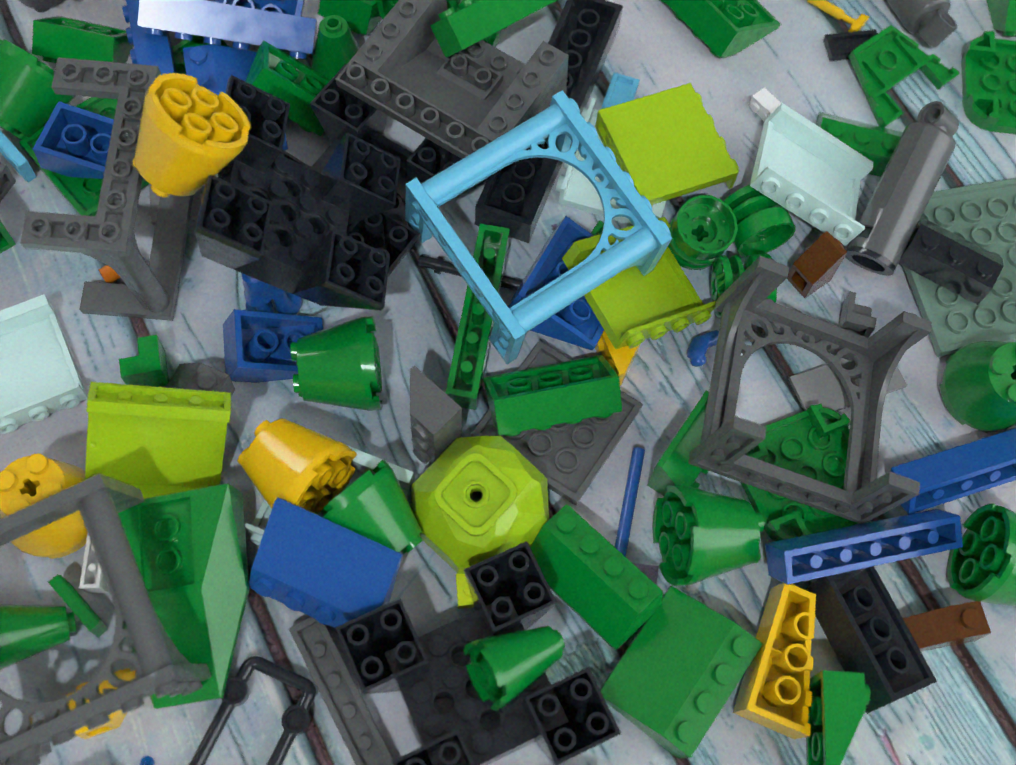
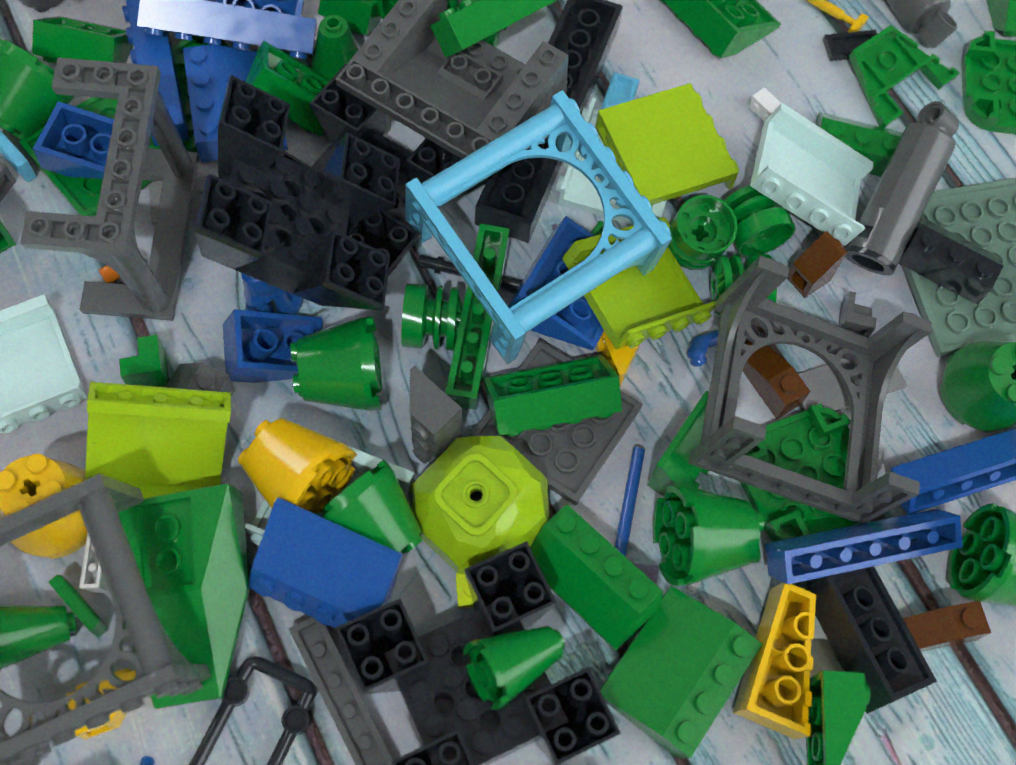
(186, 135): yellow cone -> none
(430, 317): none -> green wheel
(775, 381): none -> reddish brown slope

